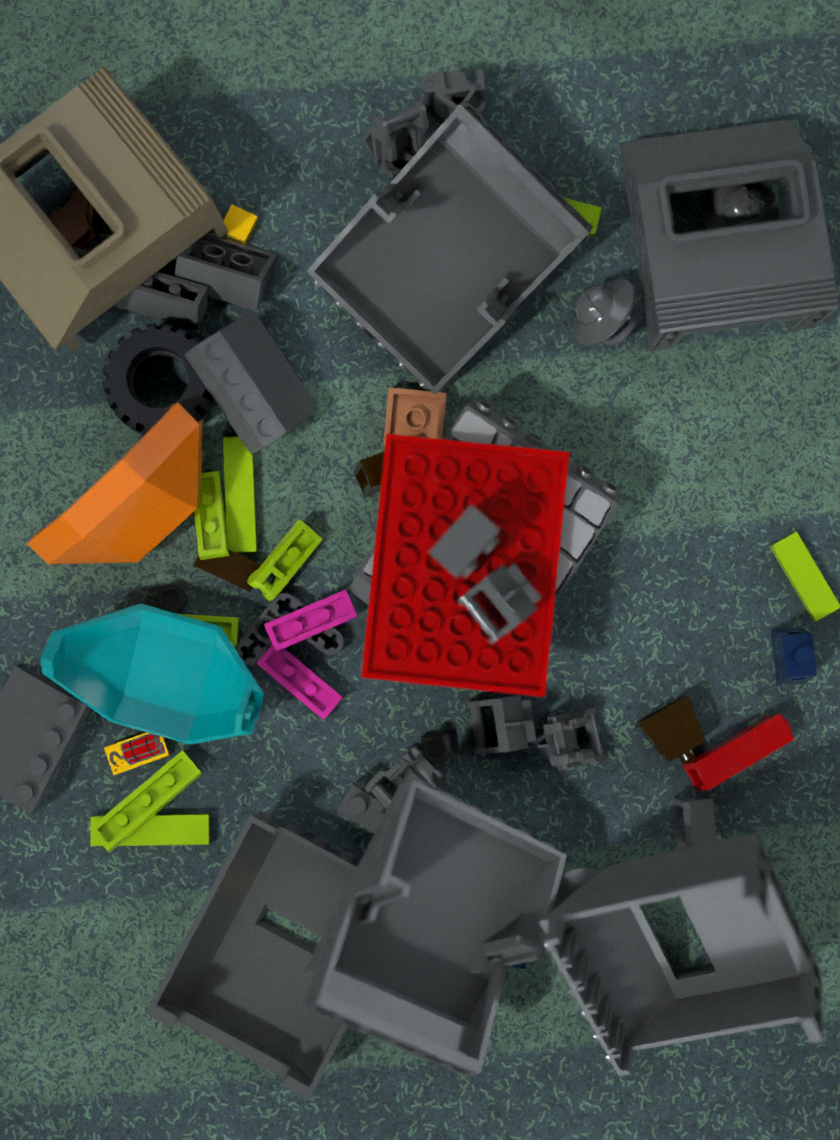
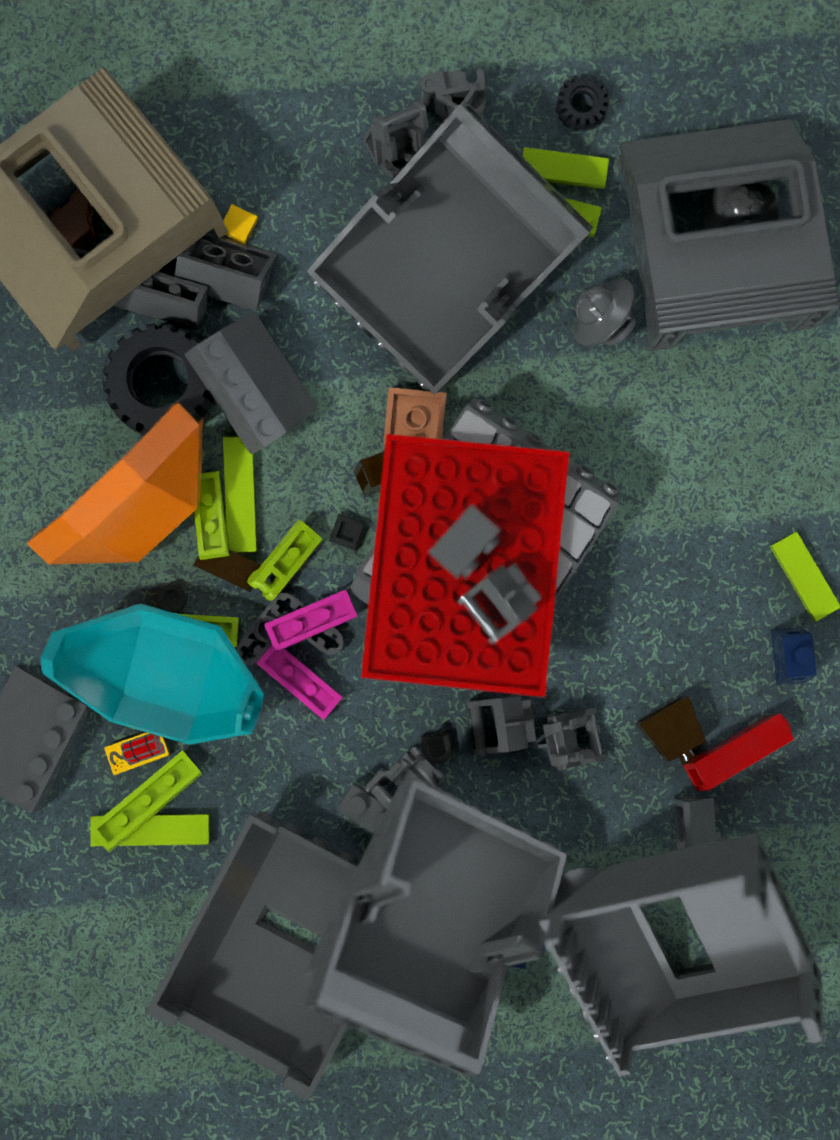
(347, 532): none -> pearl dark grey tile
(568, 167): none -> lime tile
(582, 86): none -> black tyre

